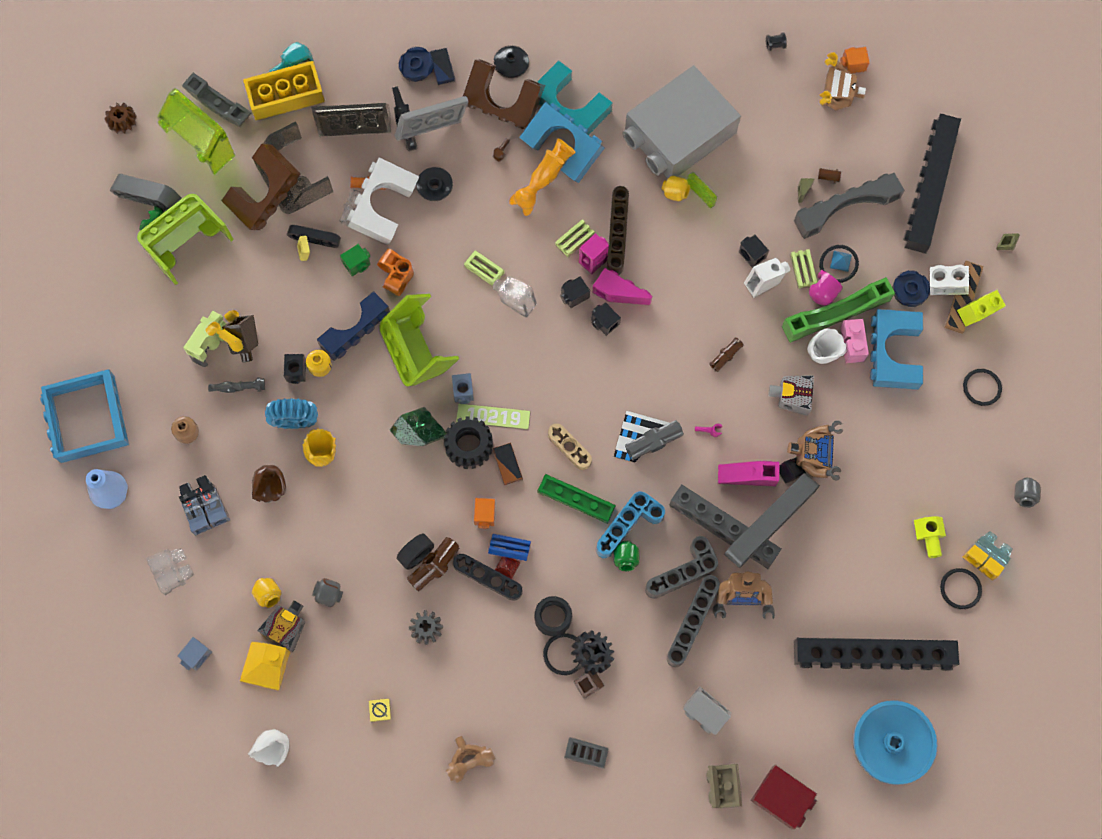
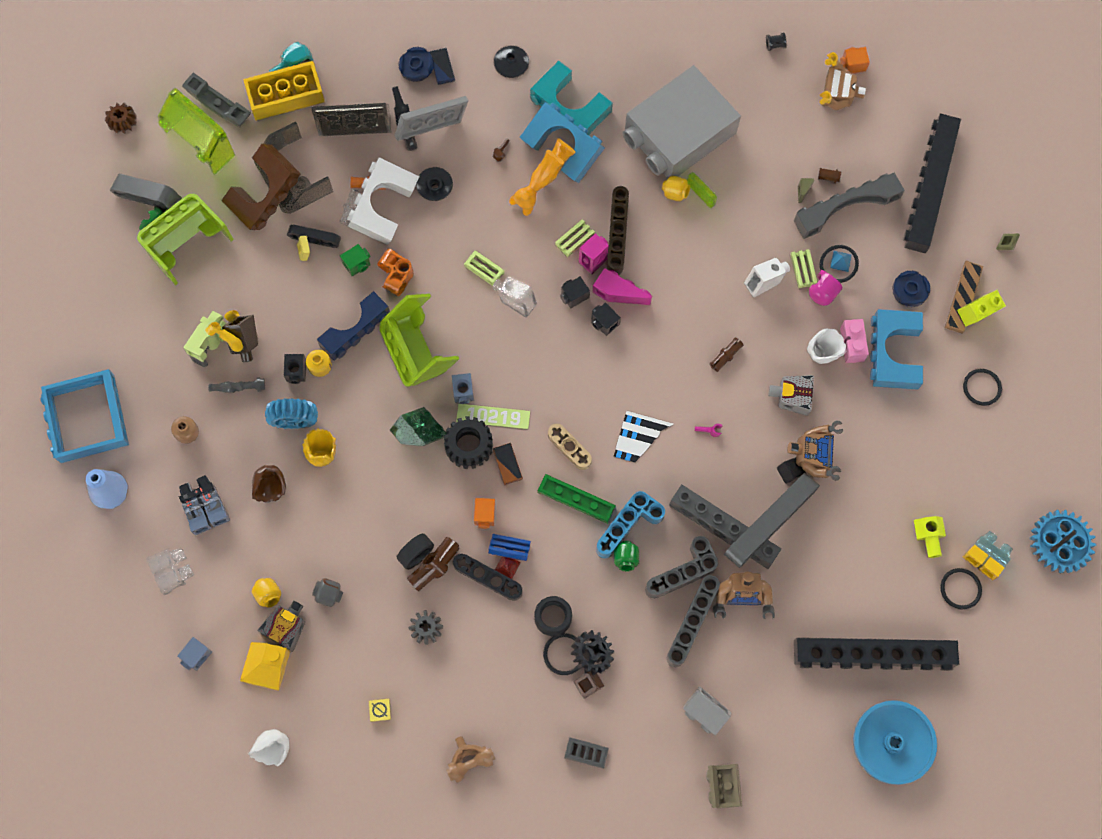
(479, 96): reddish brown arch -> none
(654, 439): dark grey piece -> none
(749, 473): dark pink slope -> none
(753, 250): black brick -> none
(784, 797): dark red brick -> none
(855, 304): bright green arch -> none
(949, 285): white brick -> none
(1027, 492): dark grey head -> none
(1075, 556): none -> dark azure gear

